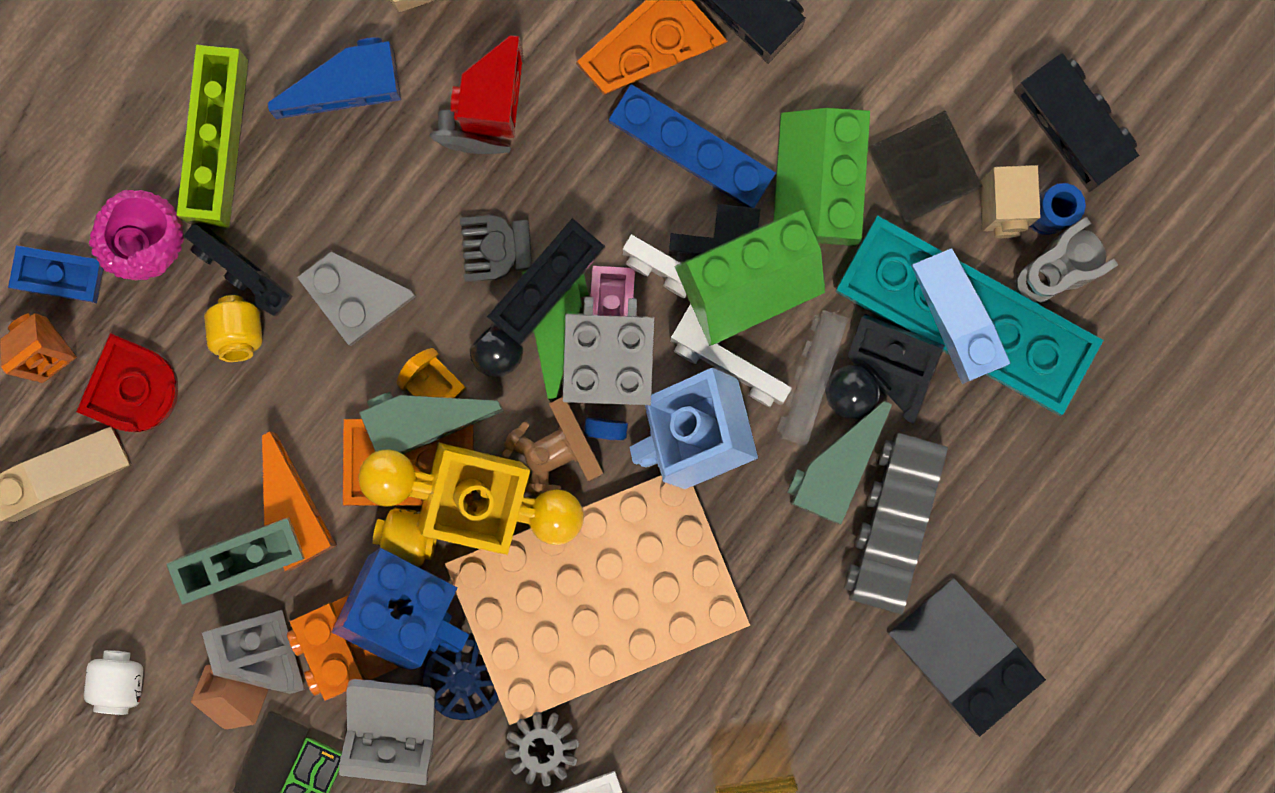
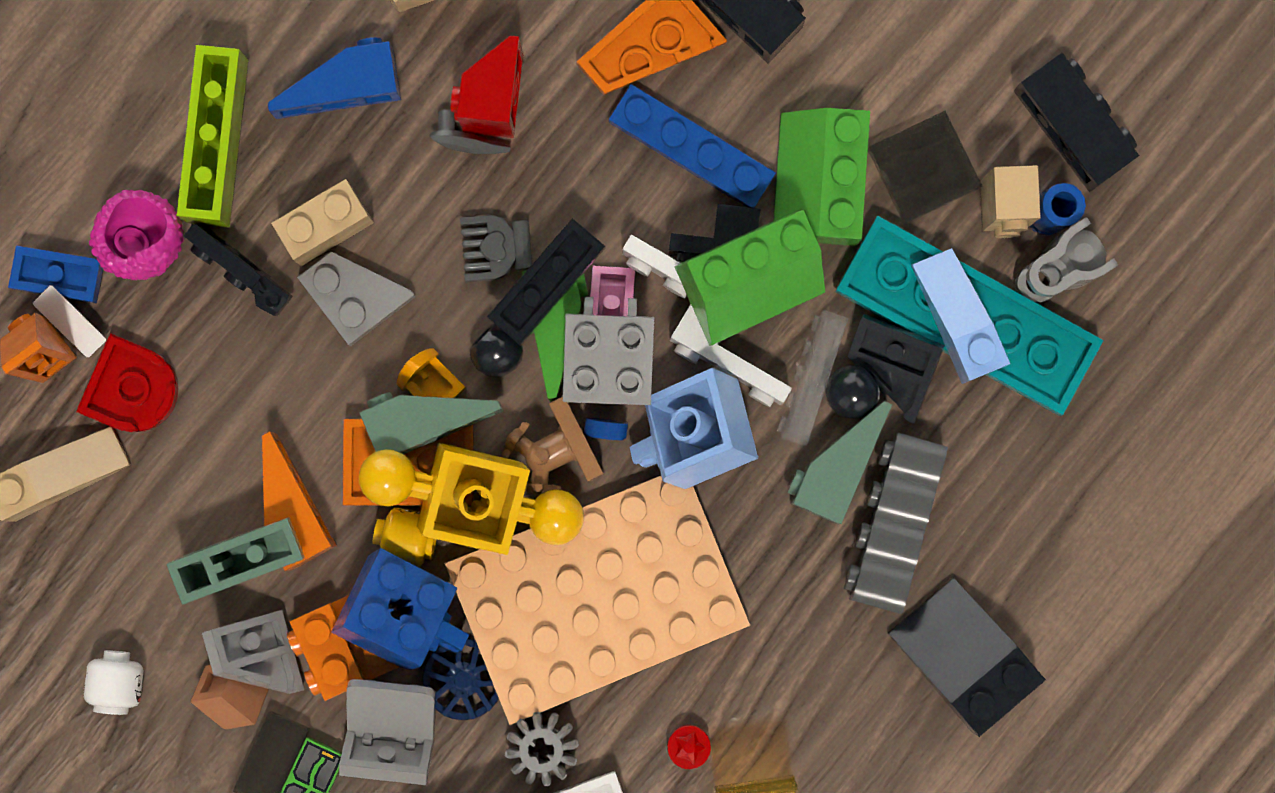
(69, 321): none -> white sticker
(233, 329): yellow head -> none
(322, 222): none -> tan brick
(689, 746): none -> red tile

